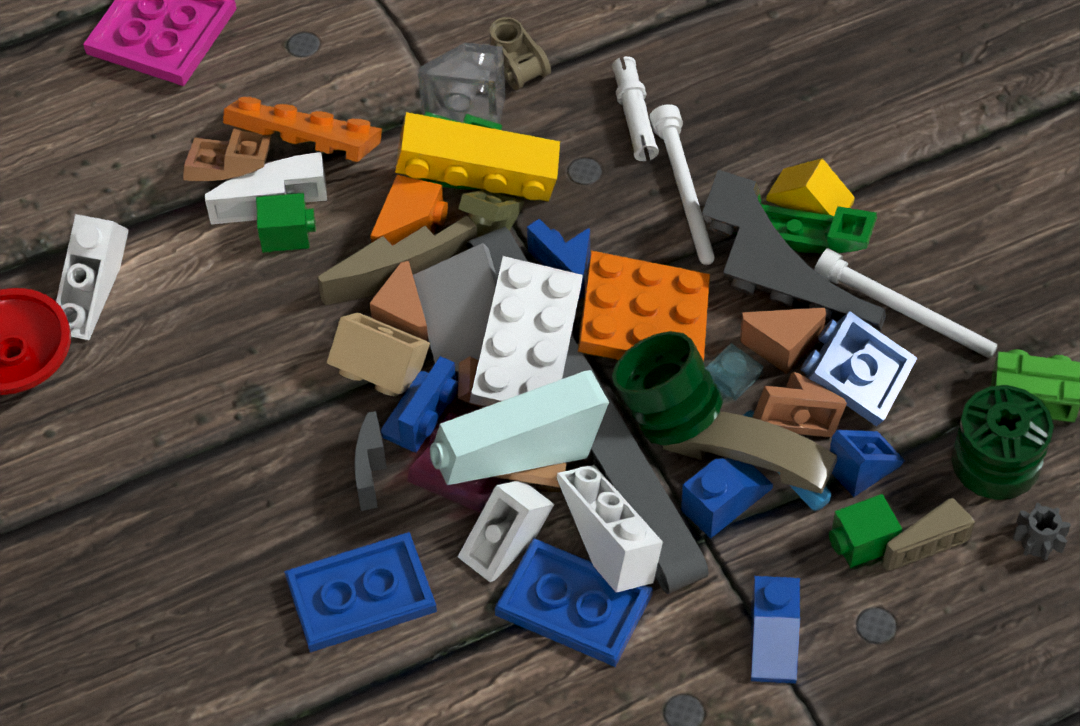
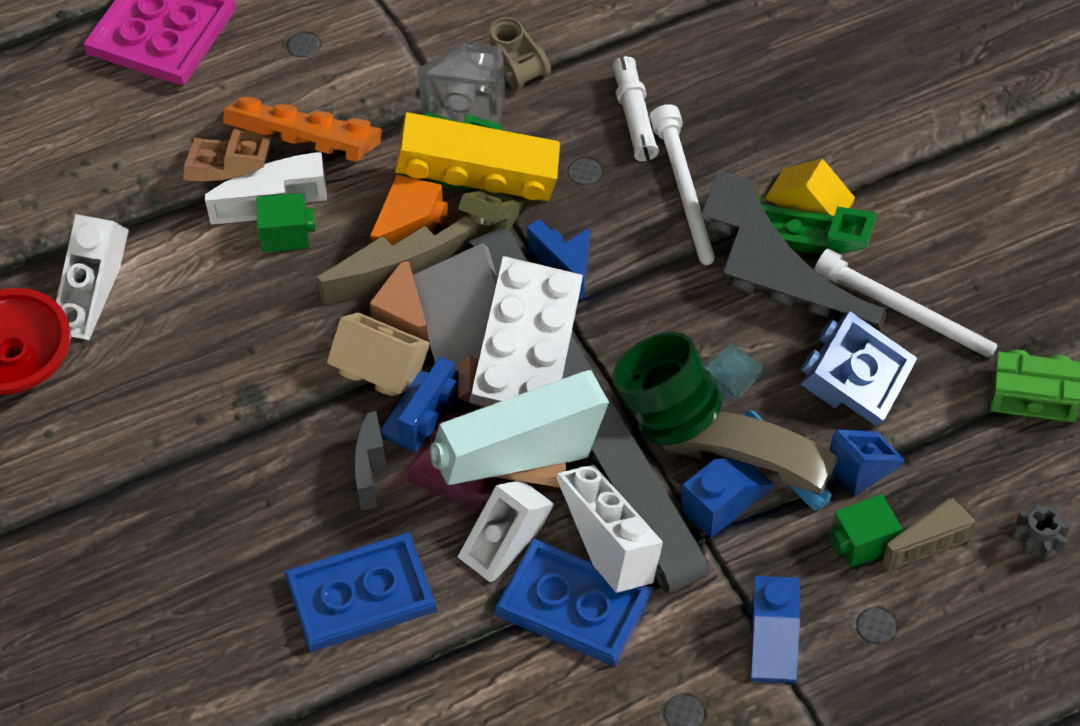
(639, 299): orange plate -> none
(782, 335): nougat slope -> none
(801, 407): nougat slope -> none
(1002, 442): dark green wheel -> none

